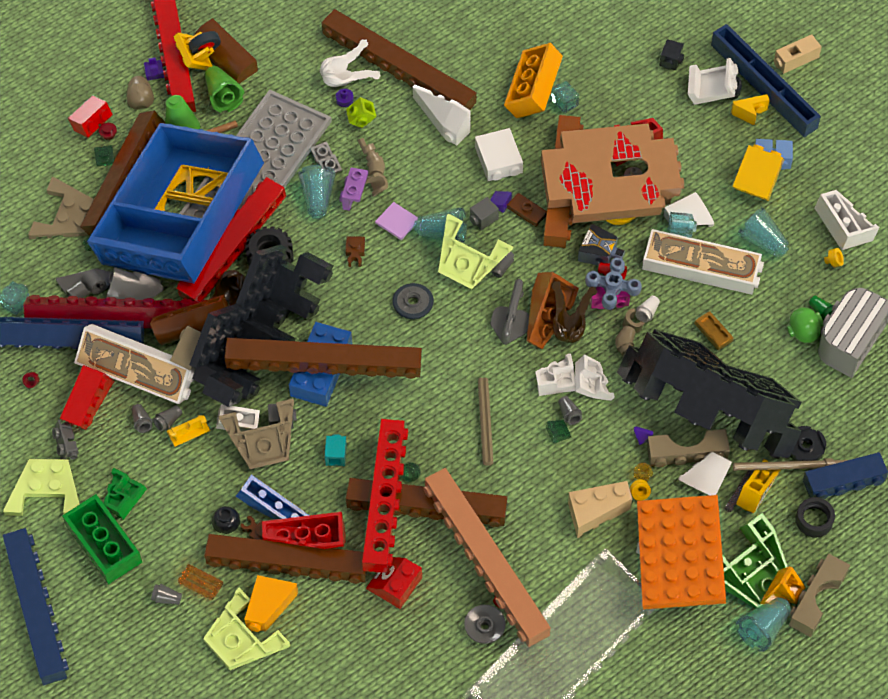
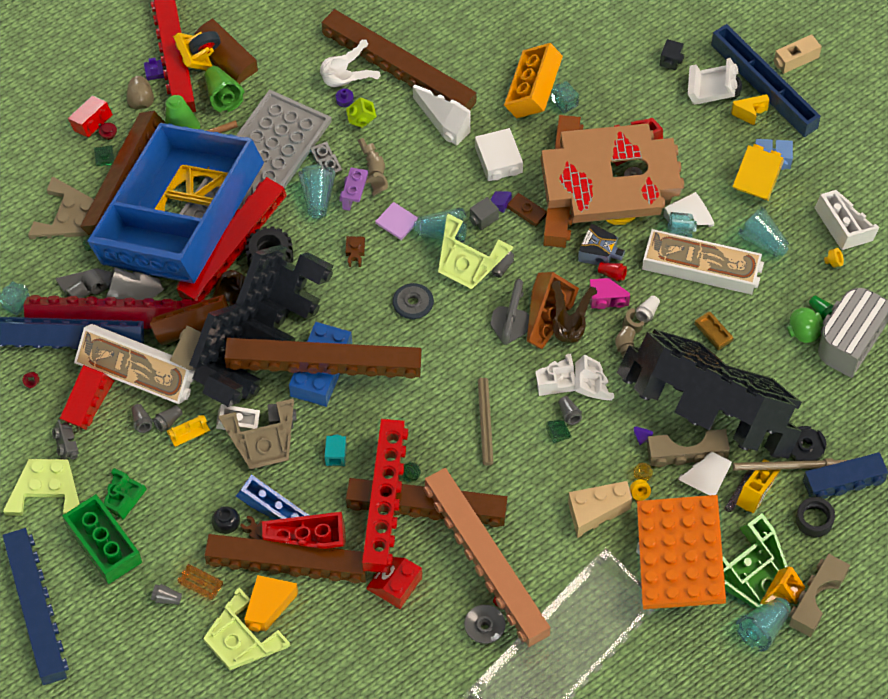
(613, 283): sand blue gear -> none

